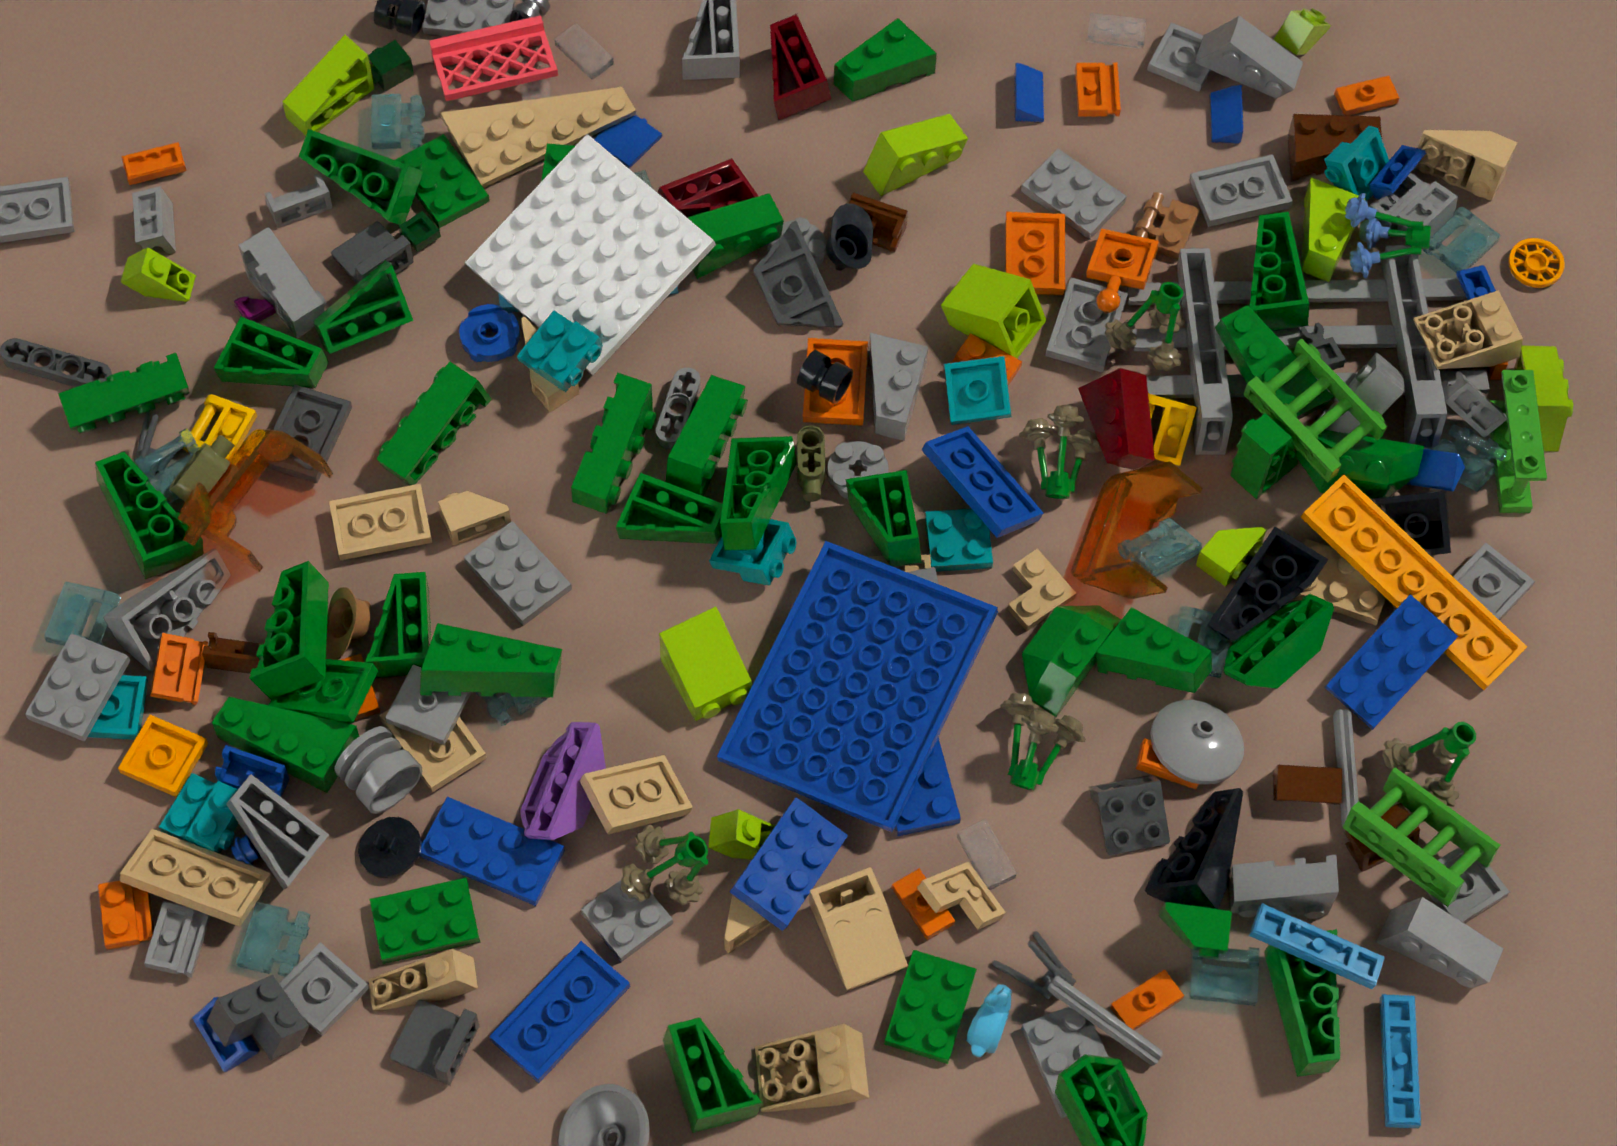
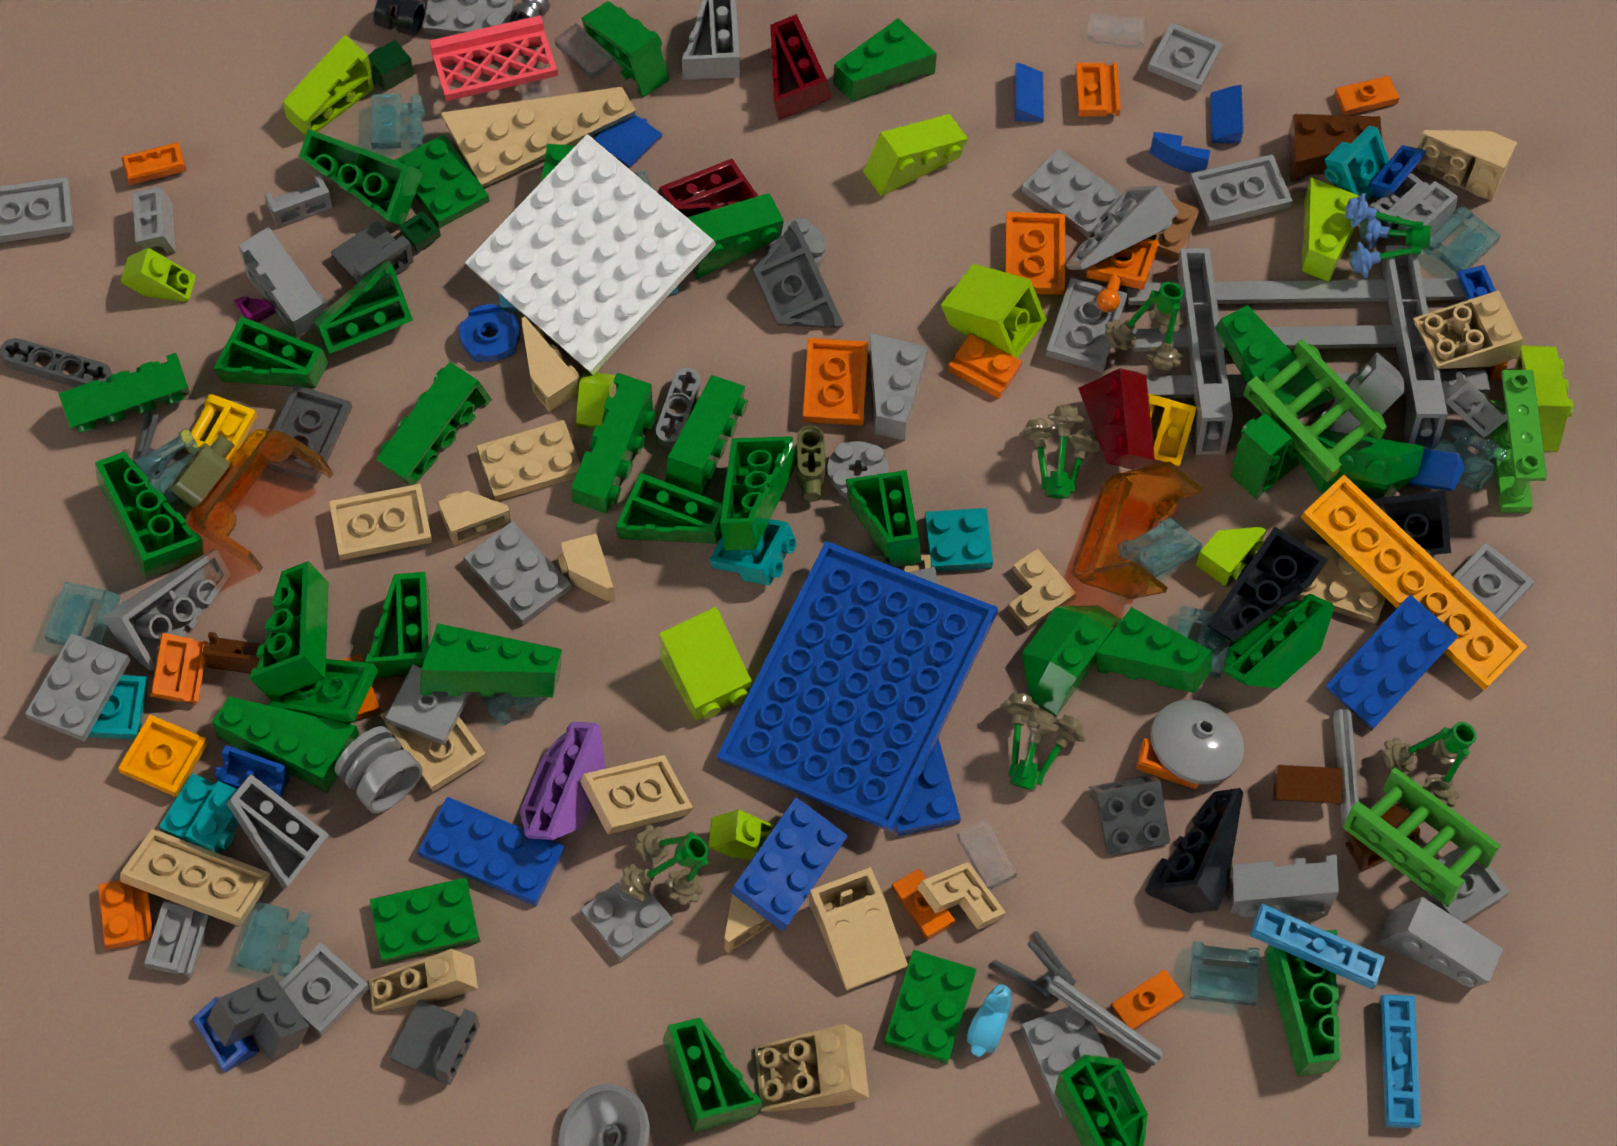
(196, 513): clear orange slope -> none
(244, 850): blue plate -> none
(346, 622): medium nougat piece -> none
(390, 847): black piece -> none
(529, 460): none -> tan plate
(559, 1011): blue plate -> none
(561, 351): teal plate -> none
(586, 566): none -> tan slope
(592, 397): none -> lime slope
(629, 44): none -> green wedge
(822, 375): black wheel -> none
(850, 238): black piece -> none
(887, 221): reddish brown hinge -> none
(977, 390): teal plate -> none
(982, 481): blue plate -> none
(1132, 218): none -> light grey wedge
(1169, 150): none -> blue slope
(1199, 927): green slope -> none
(1249, 58): light grey wedge -> none
(1278, 280): green wedge -> none
(1302, 30): lime slope -> none
(1327, 347): dark grey plate -> none
(1536, 262): light orange wheel -> none

